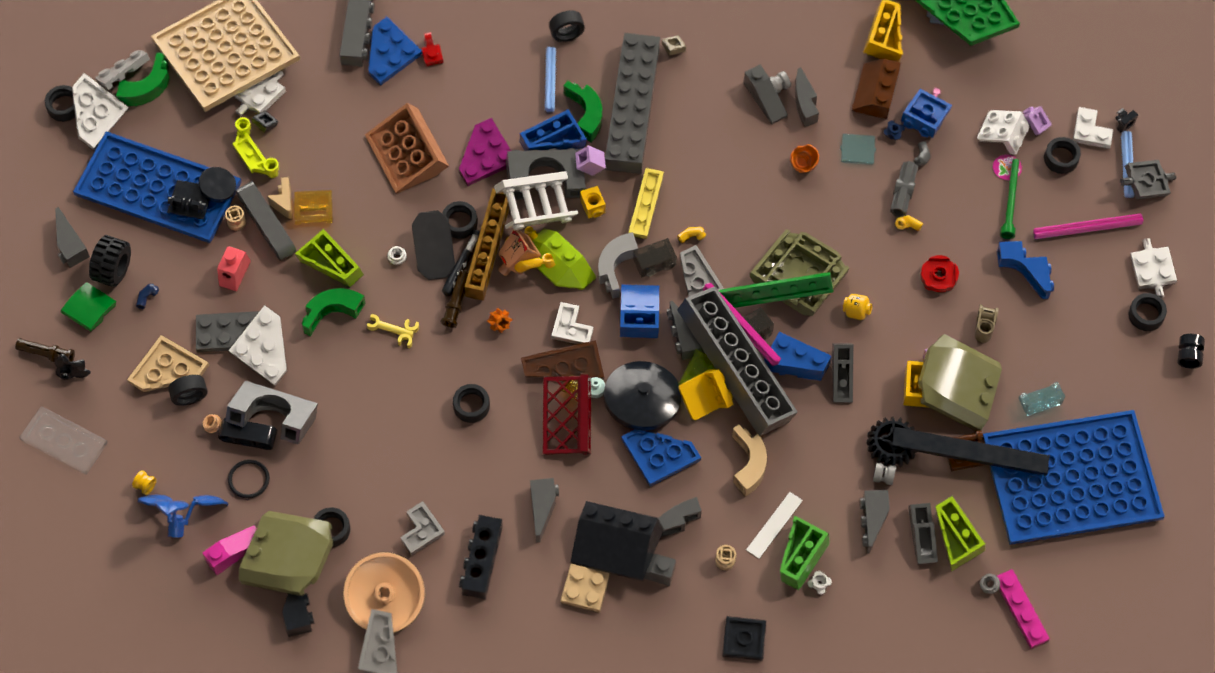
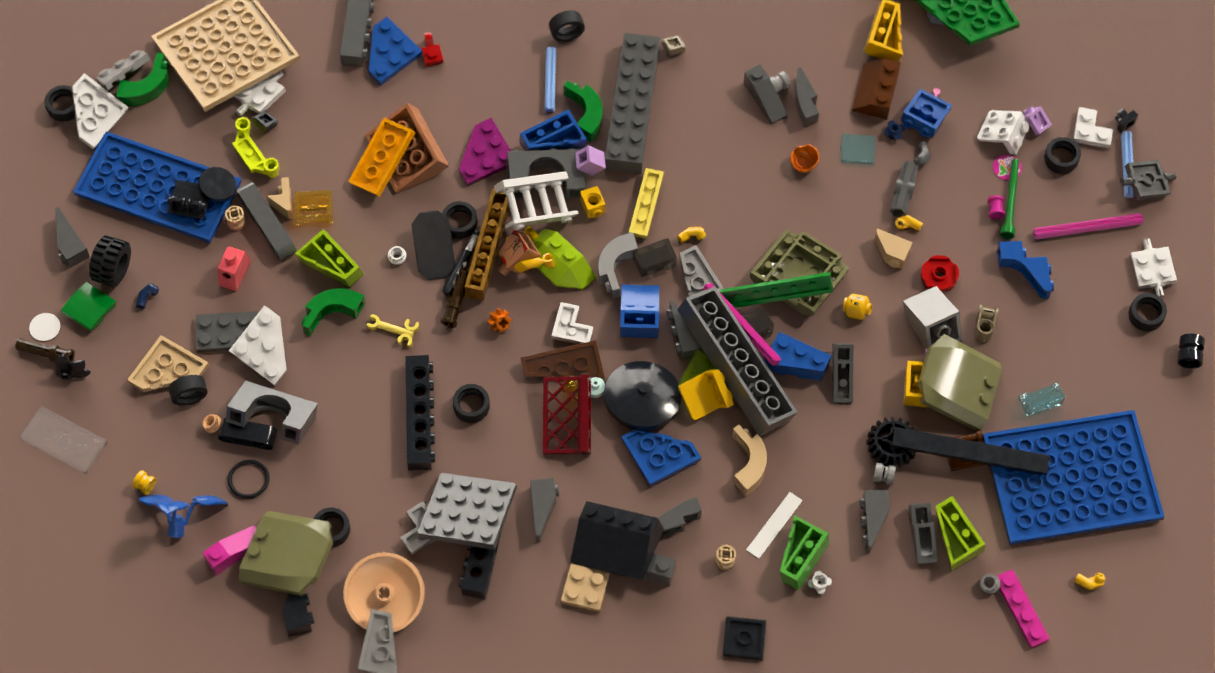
(44, 326): none -> white sticker
(381, 157): none -> light orange plate
(416, 366): none -> black brick
(467, 510): none -> plate
(892, 248): none -> tan slope
(932, 316): none -> slope
(996, 207): none -> dark pink bush
(1090, 583): none -> yellow arm

